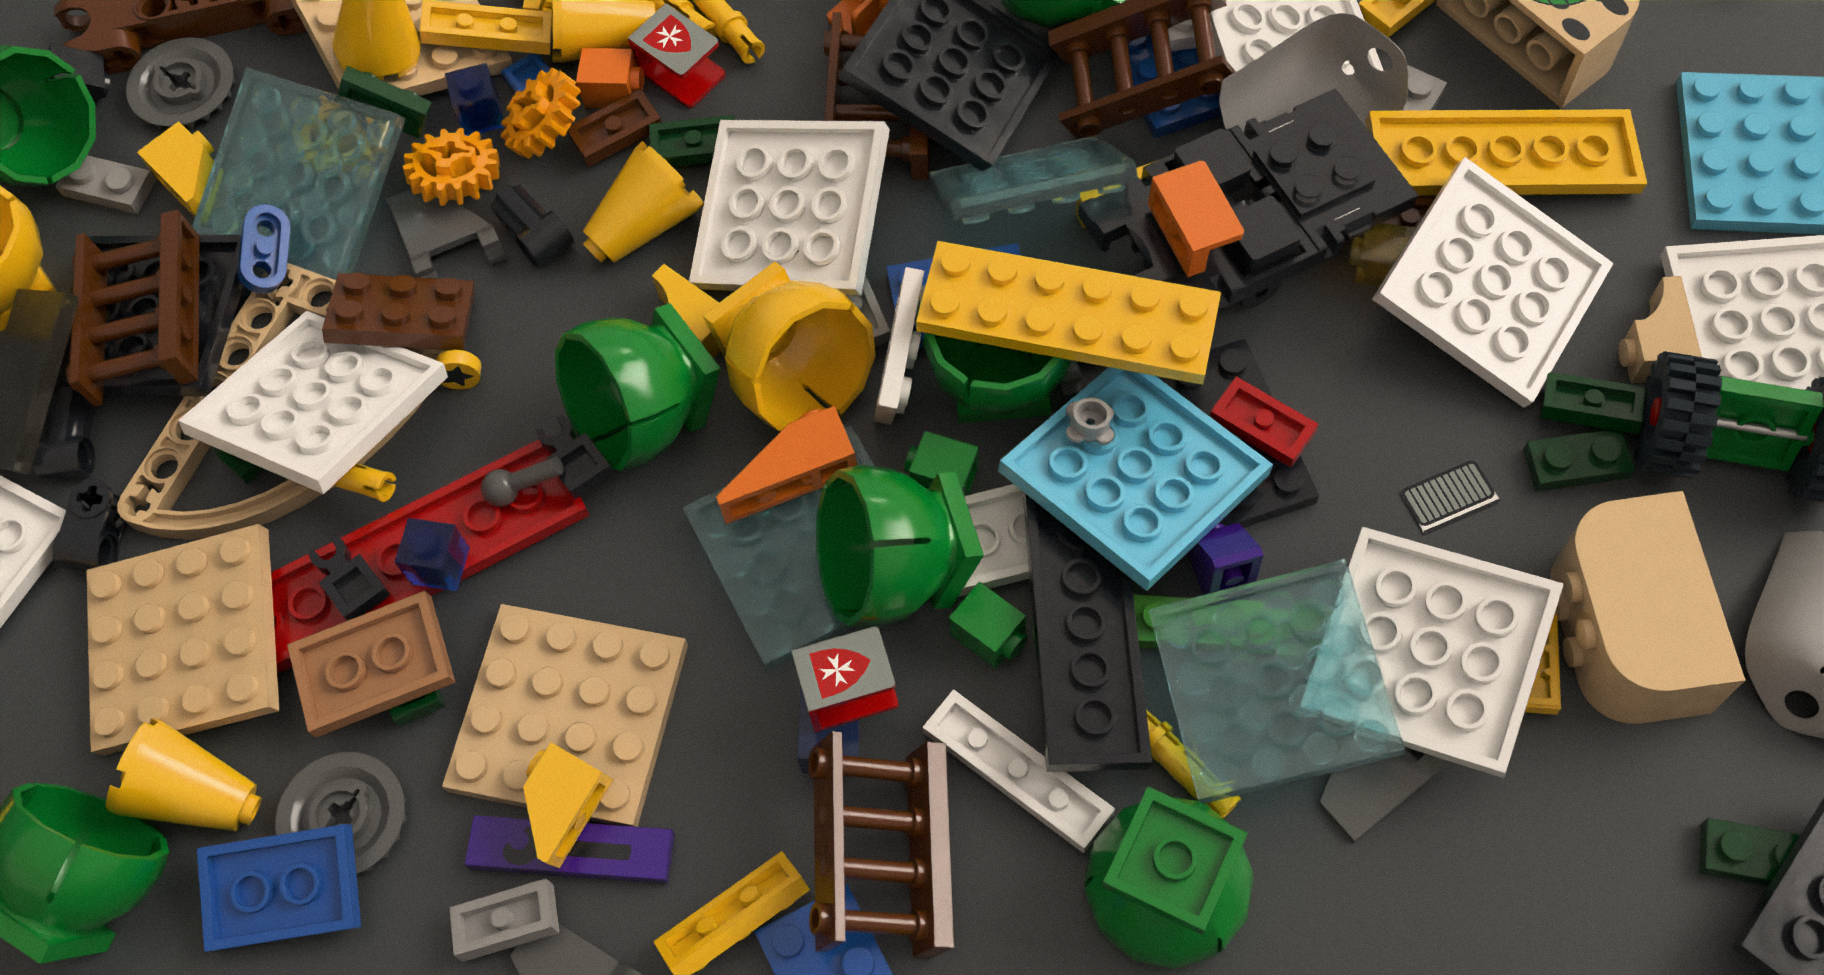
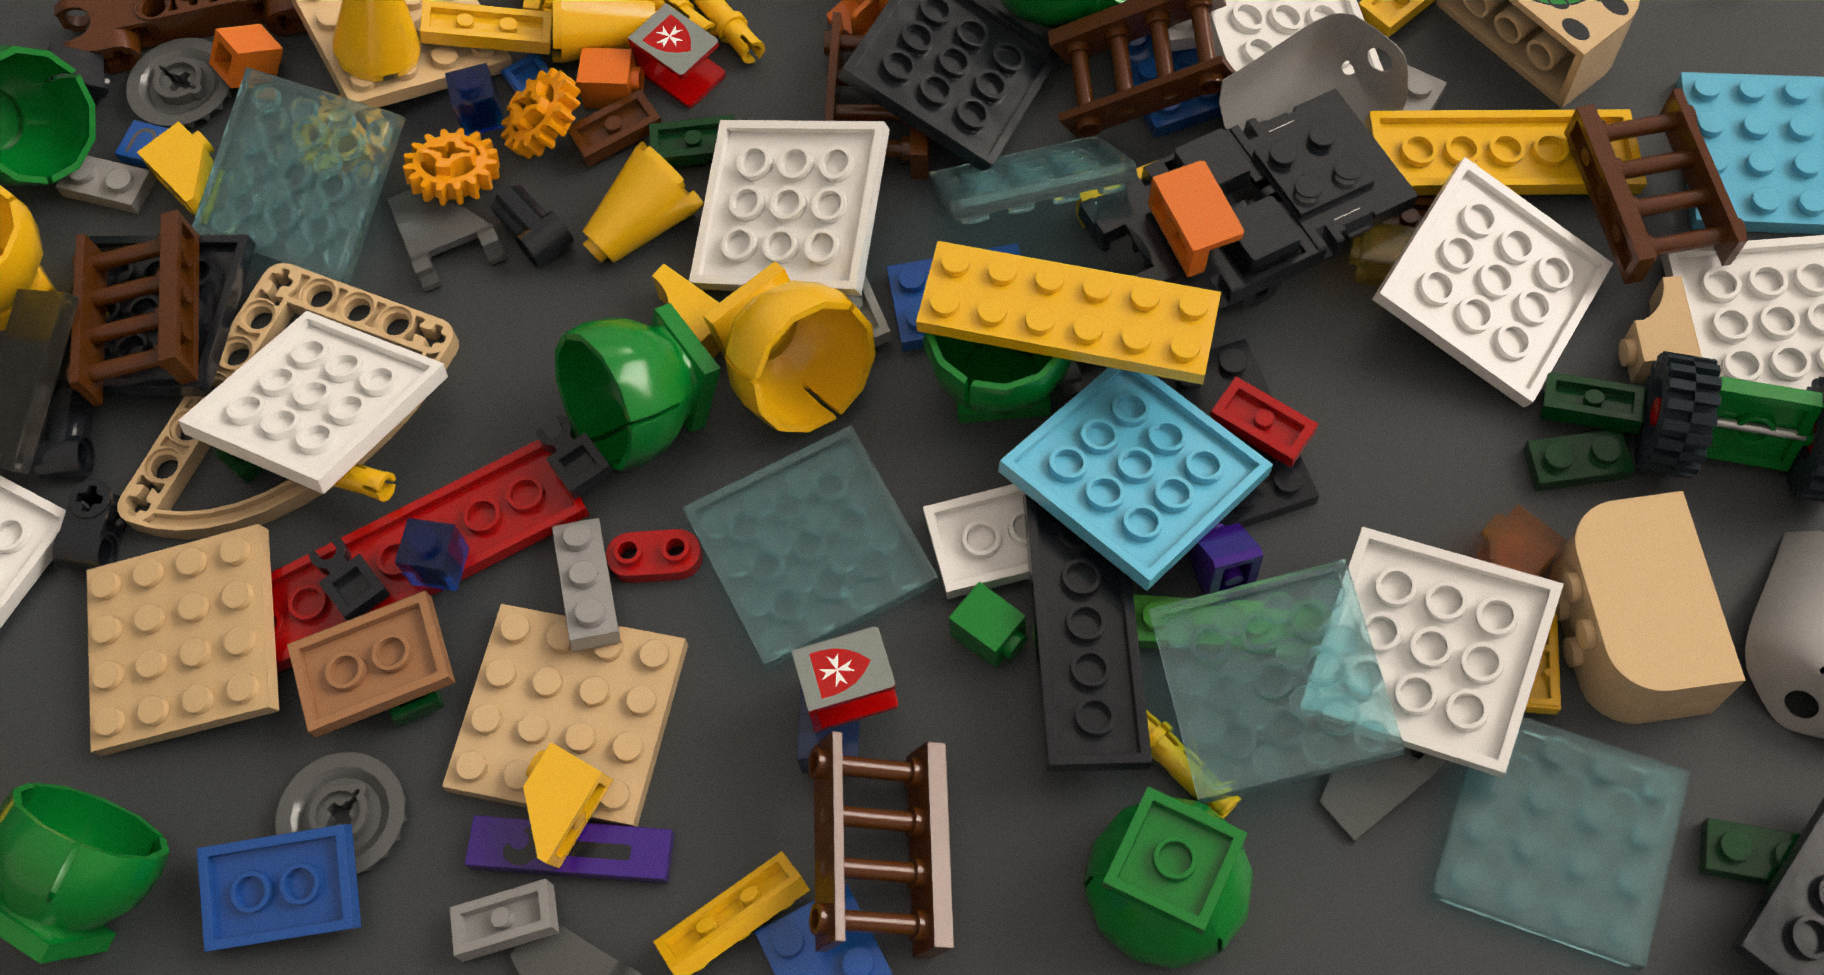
(136, 138): none -> blue tile
(180, 783): yellow cone -> none
(241, 48): none -> orange brick
(263, 251): plate -> none
(374, 92): dark green plate -> none
(399, 311): reddish brown plate -> none
(461, 368): yellow tile -> none
(502, 486): dark grey bar -> none
(585, 584): none -> light grey plate
(652, 557): none -> red plate
(789, 465): orange slope -> none
(892, 544): green plate -> none
(901, 349): white plate -> none
(940, 455): green brick -> none
(1018, 771): white plate -> none
(1092, 411): light grey plate -> none
(1449, 496): sticker -> none
(1520, 542): none -> clear orange slope
(1566, 843): none -> clear light blue plate
(1622, 213): none -> reddish brown fence

